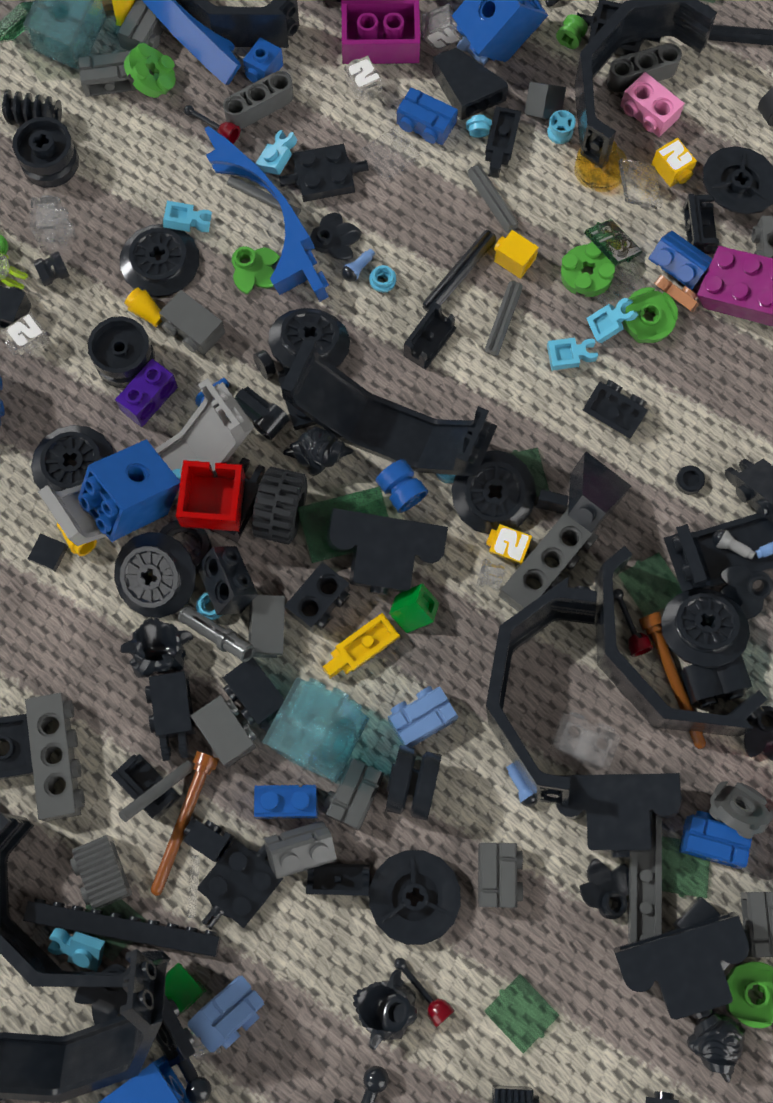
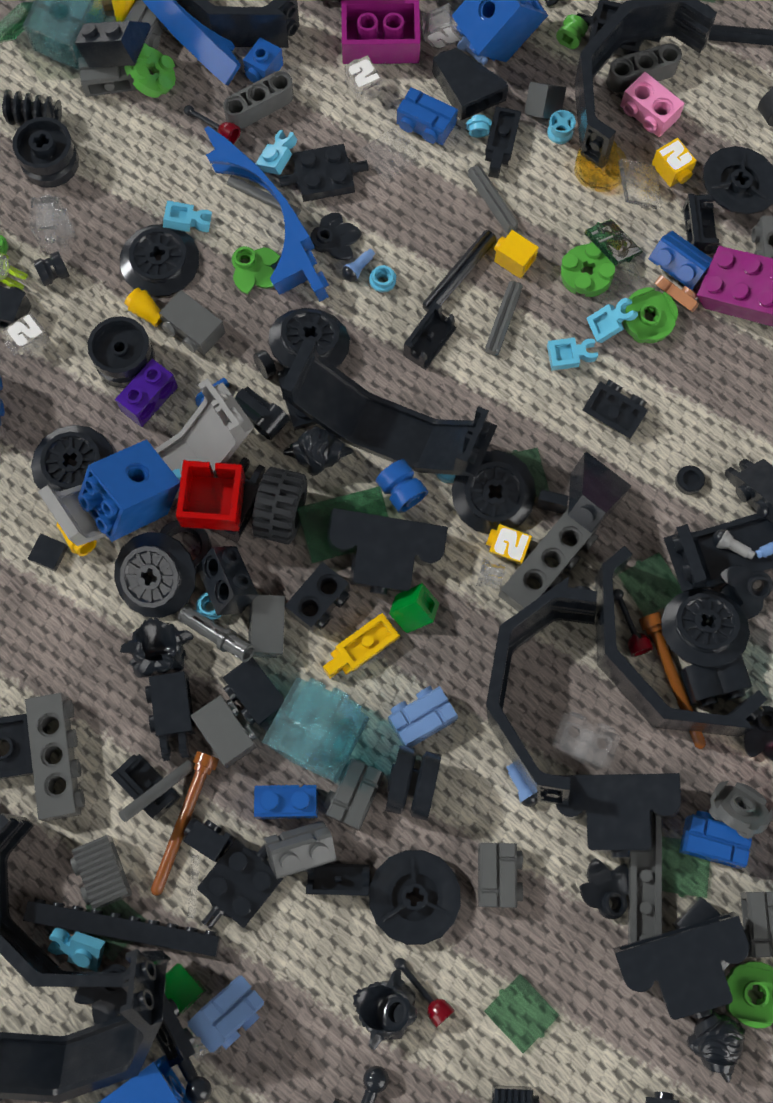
(112, 42): none -> black slope

